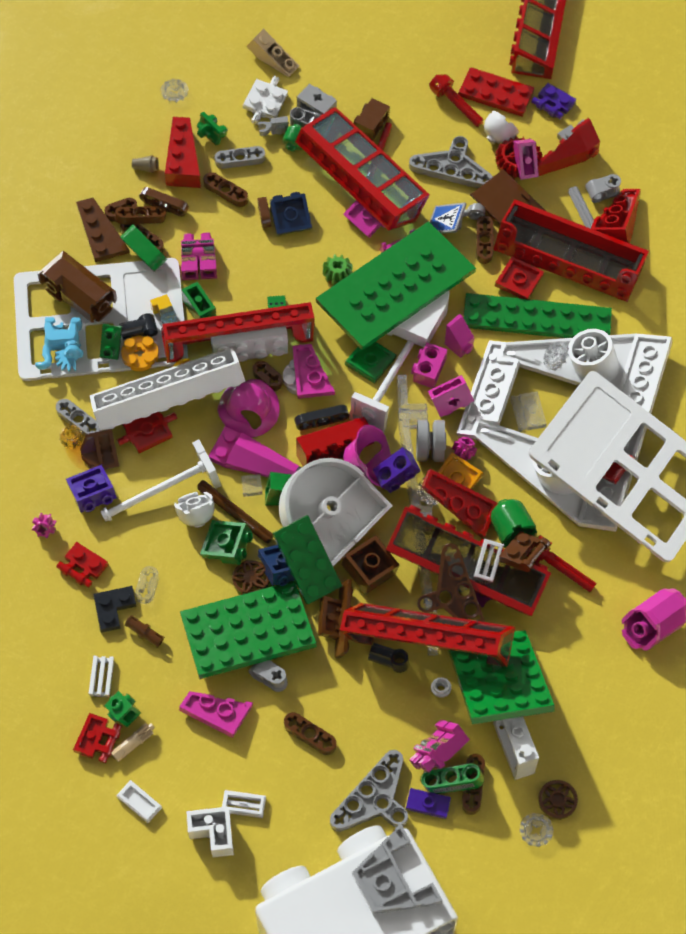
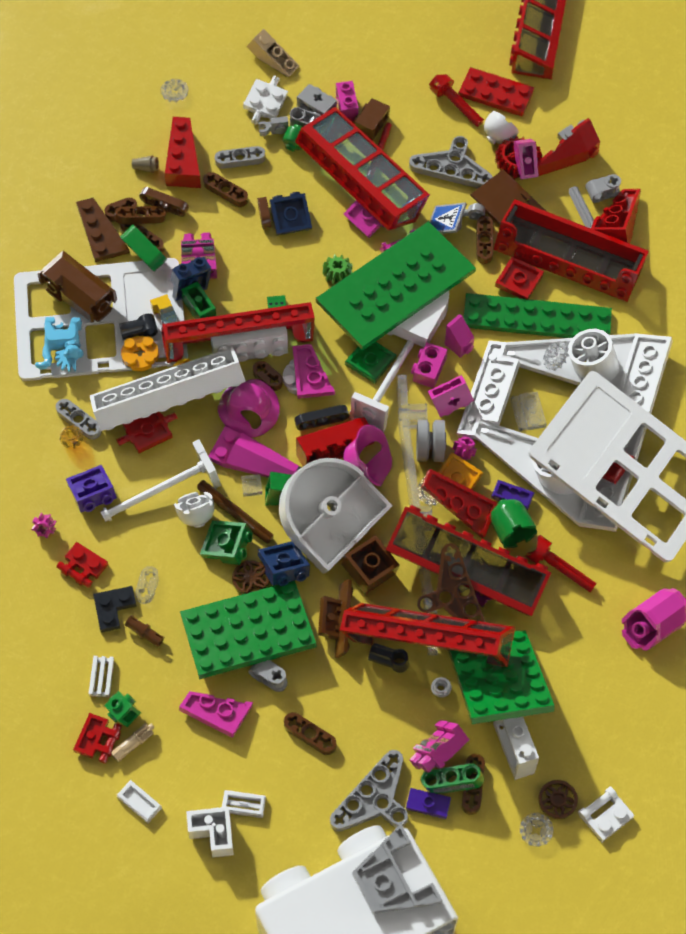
(99, 449): reddish brown slope -> none
(110, 341): green hips -> none
(189, 273): none -> dark blue plate
(208, 127): green hips -> none
(307, 559): green plate -> none
(347, 99): none -> dark pink brick
(400, 469): dark purple brick -> none
(481, 556): white tile -> none
(508, 491): none -> dark purple plate
(520, 547): reddish brown plate -> none
(555, 97): dark purple plate -> none
(611, 819): none -> white plate

